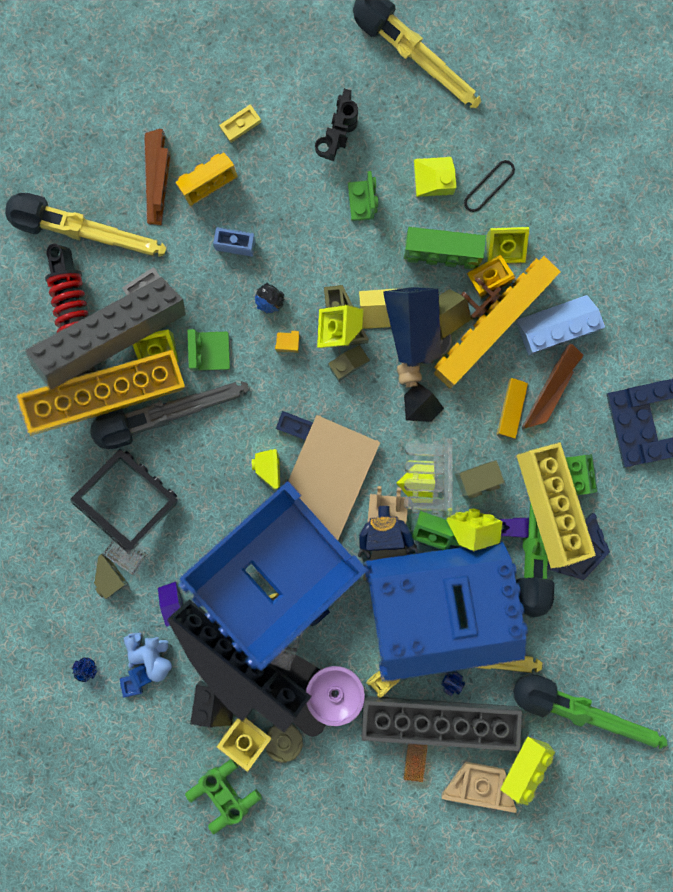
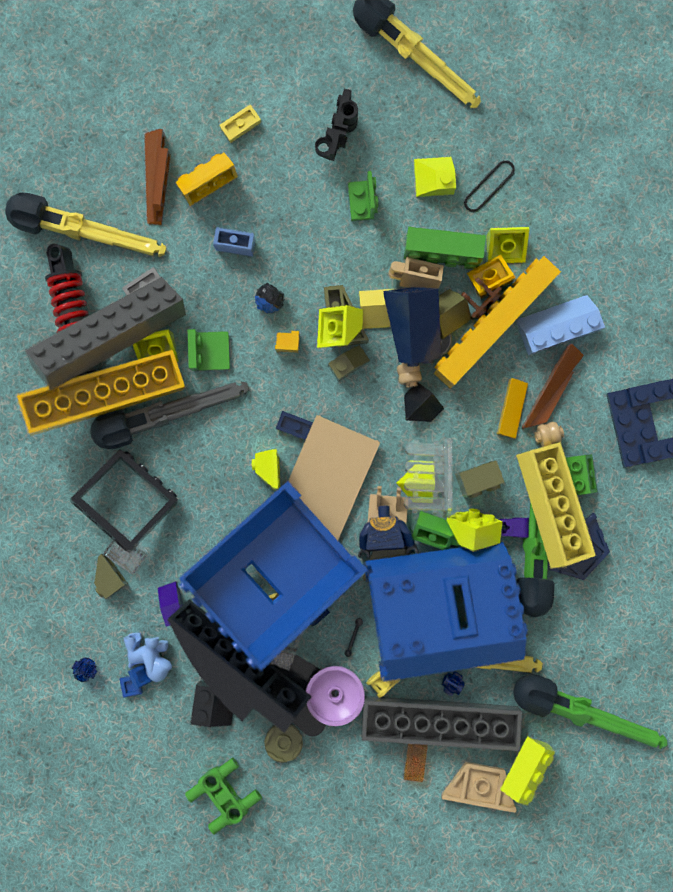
(243, 743): light yellow slope -> none
(358, 622): none -> black hinge
(417, 273): none -> tan brick
(549, 434): none -> tan piece

